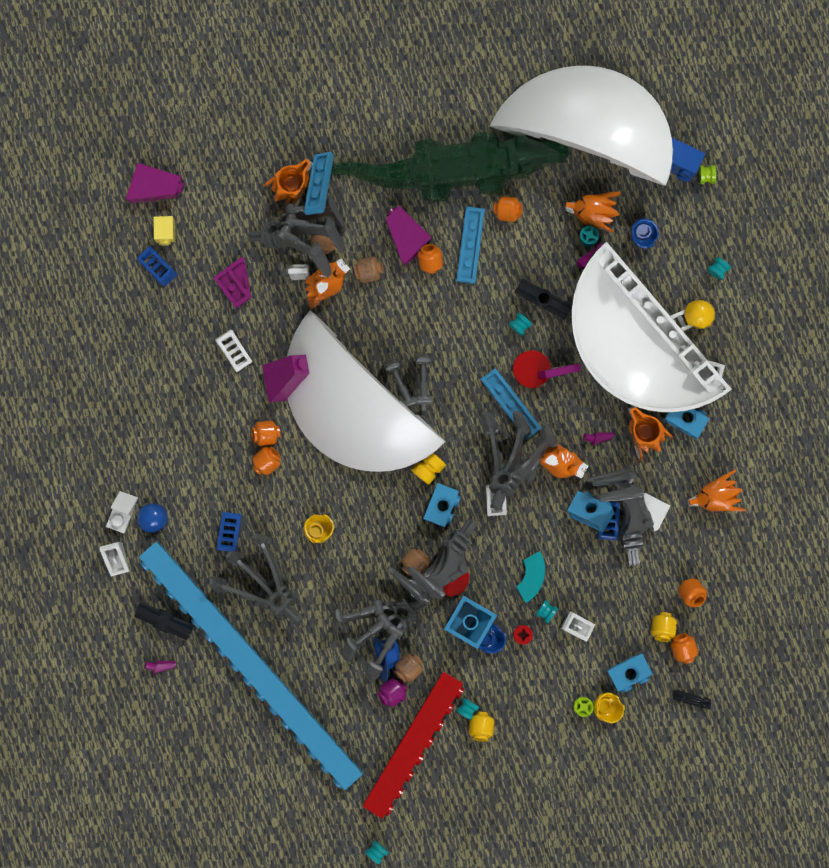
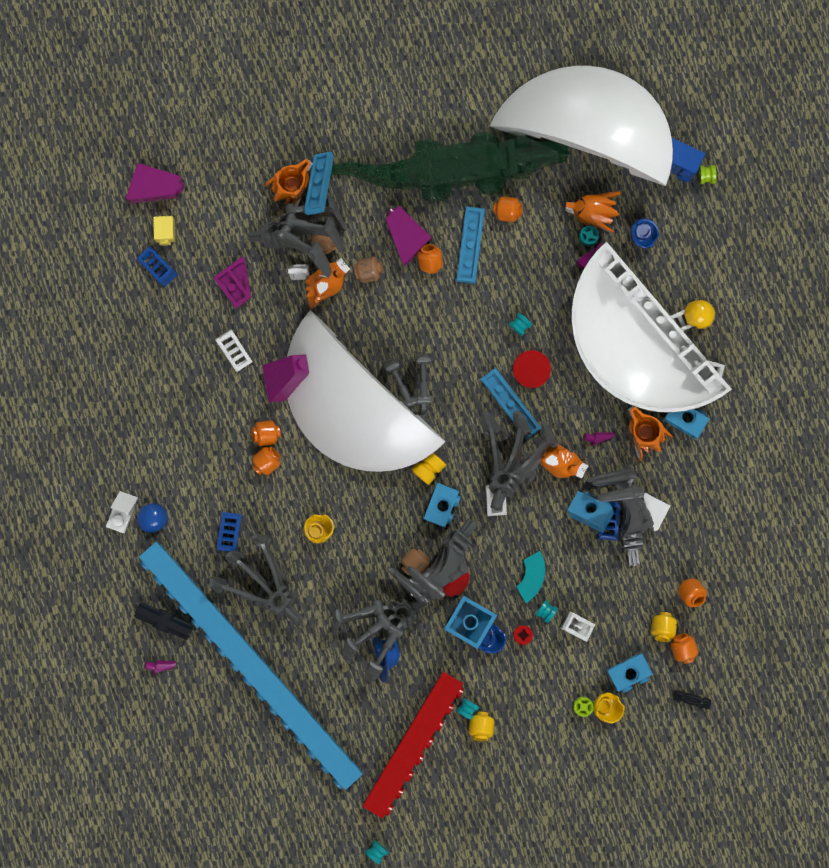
(115, 558): white slope -> none
(392, 692): magenta head -> none
(408, 668): medium nougat head -> none
(531, 293): black piece -> none
(557, 371): magenta tile -> none
(718, 495): orange piece -> none
(719, 268): teal wheel -> none

